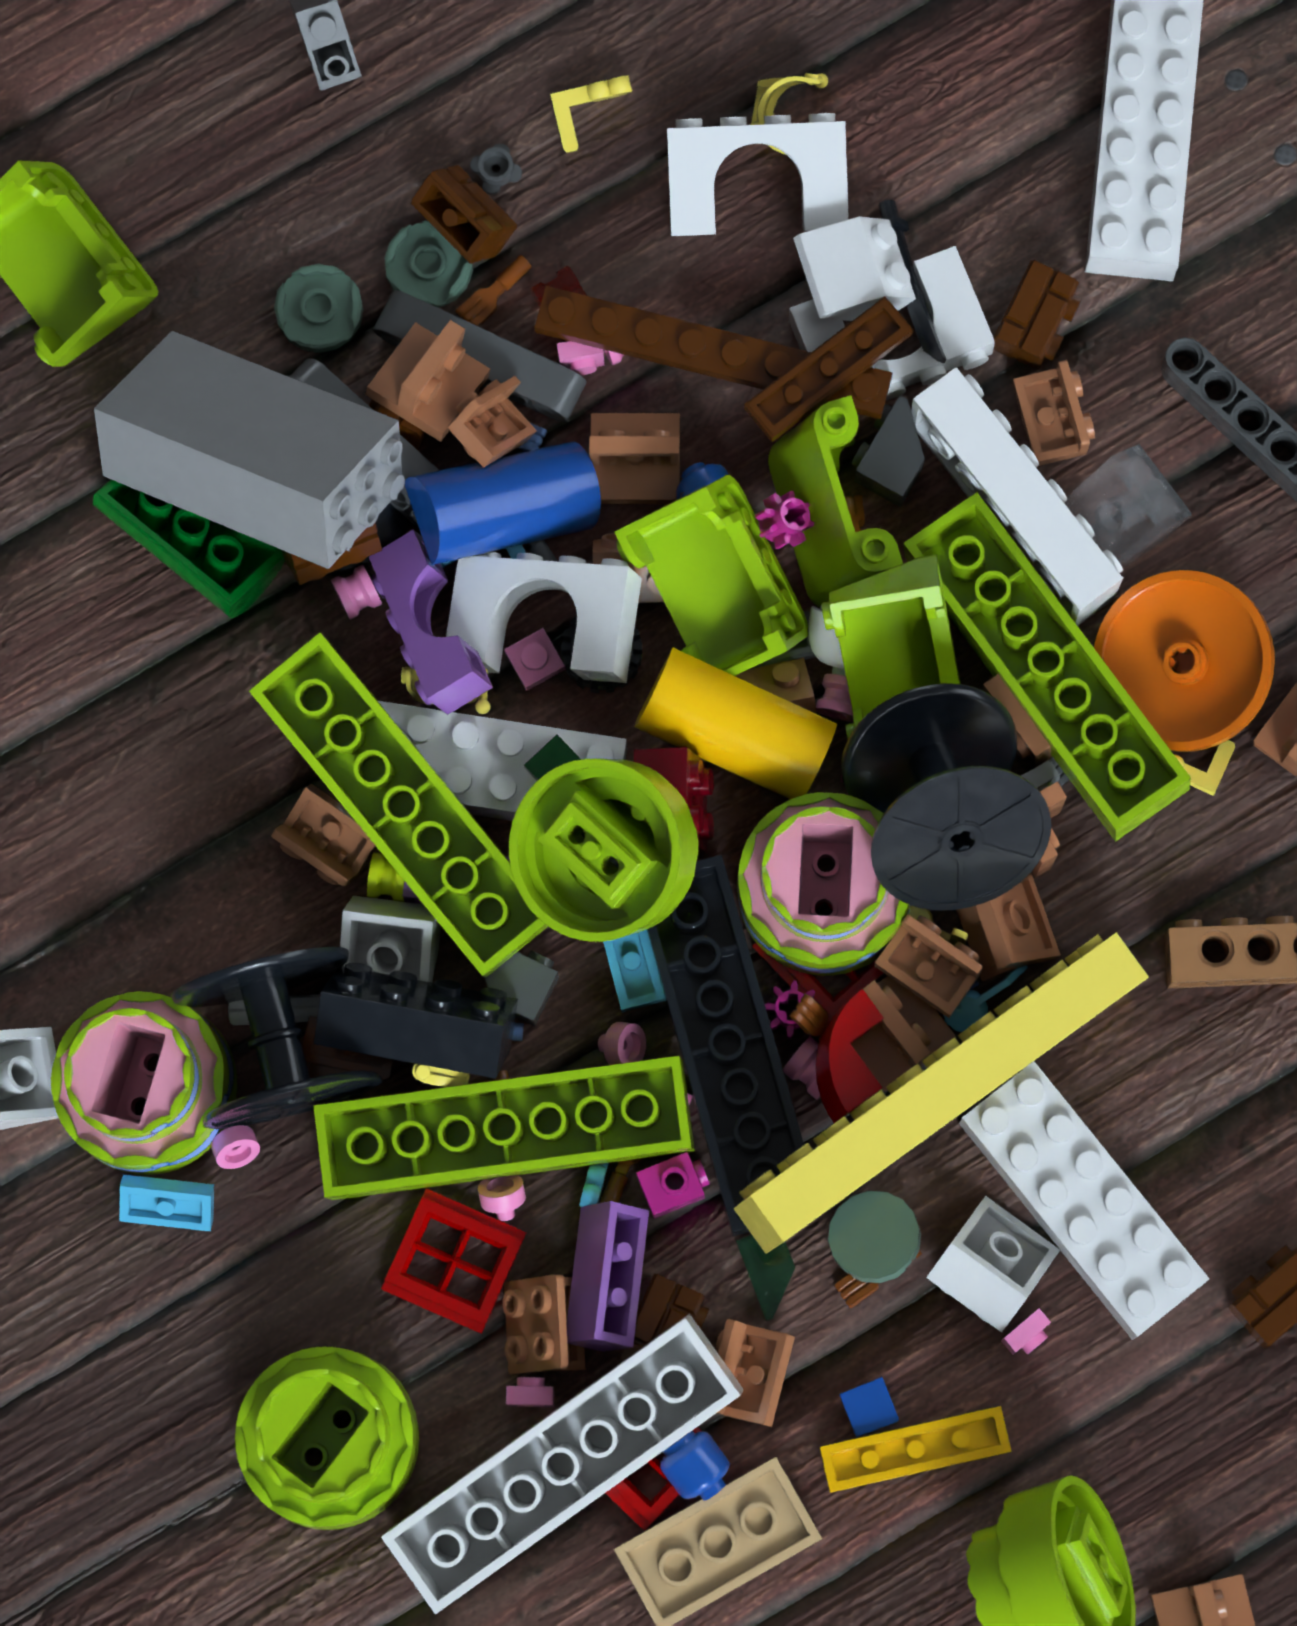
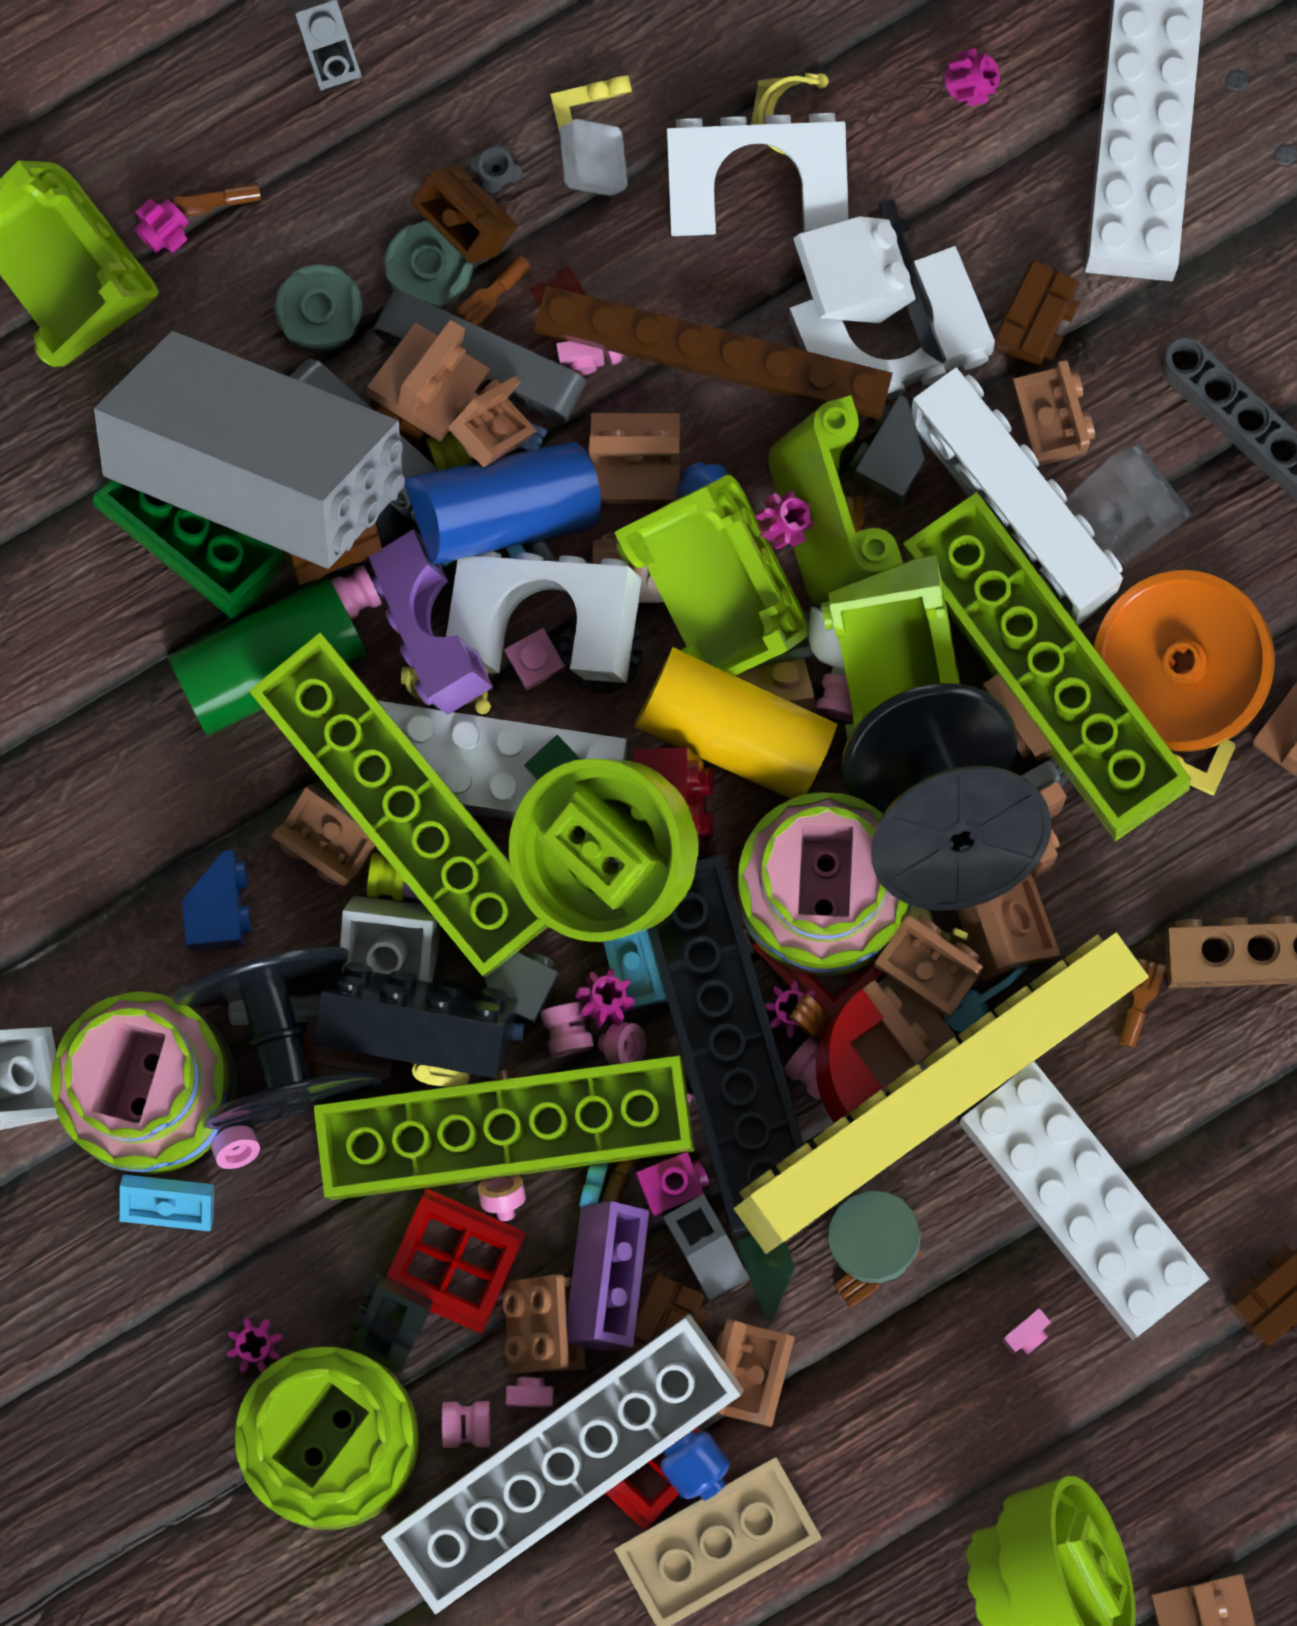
(161, 225): none -> dark pink gear
(206, 202): none -> dark orange piece
(214, 906): none -> blue slope
(233, 660): none -> green brick
(243, 1340): none -> dark pink gear
(390, 1321): none -> black cylinder
(448, 452): none -> wheel
(477, 1424): none -> bright pink wheel
(566, 1030): none -> bright pink wheel
(593, 157): none -> clear piece
(616, 996): none -> dark pink gear
(705, 1247): none -> dark grey slope
(828, 369): reddish brown tile -> none
(869, 1407): blue tile -> none
(915, 1449): yellow plate -> none
(972, 77): none -> dark pink gear
(993, 1264): white slope -> none
(1142, 995): none -> dark orange piece

